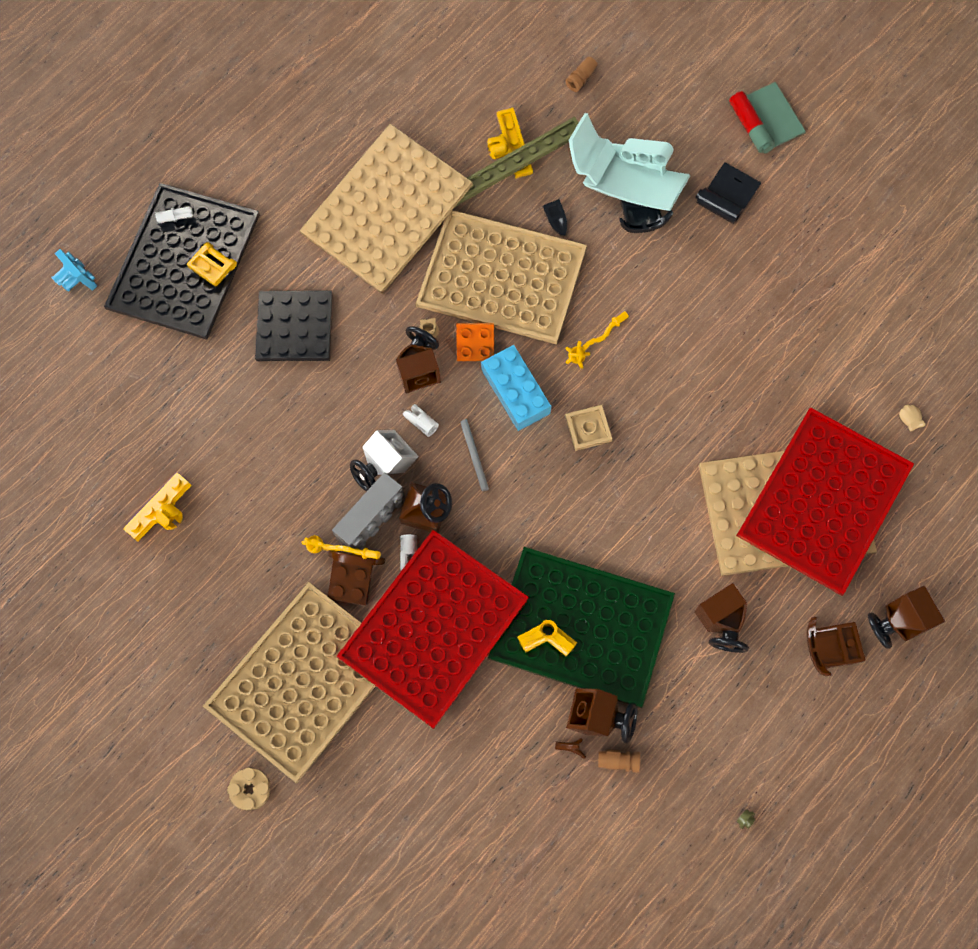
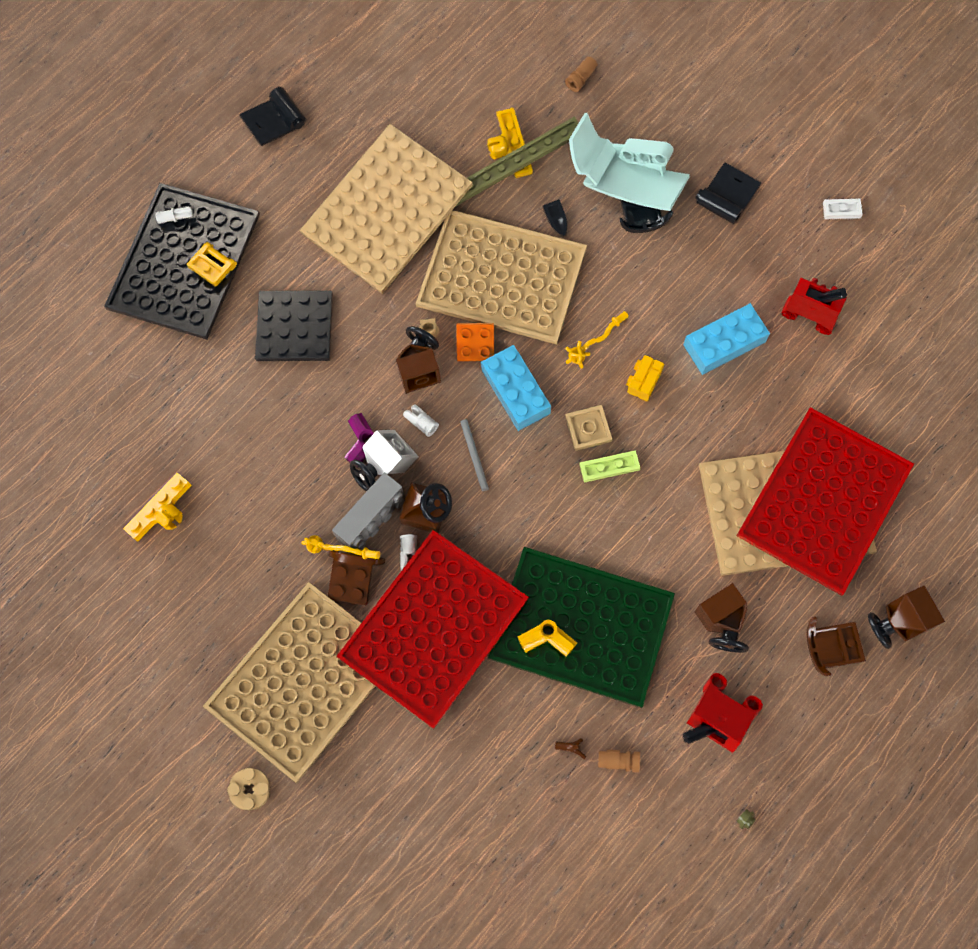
(72, 272): medium azure plate -> none
(274, 117): none -> black door
(362, 431): none -> magenta piece
(597, 714): reddish brown piece -> none
(609, 466): none -> yellowish green plate
(645, 377): none -> yellow brick
(721, 716): none -> red piece
(726, 338): none -> medium azure brick
(766, 117): sand green door -> none
(816, 304): none -> red piece
(842, 208): none -> white plate
(911, 417): tan animal -> none

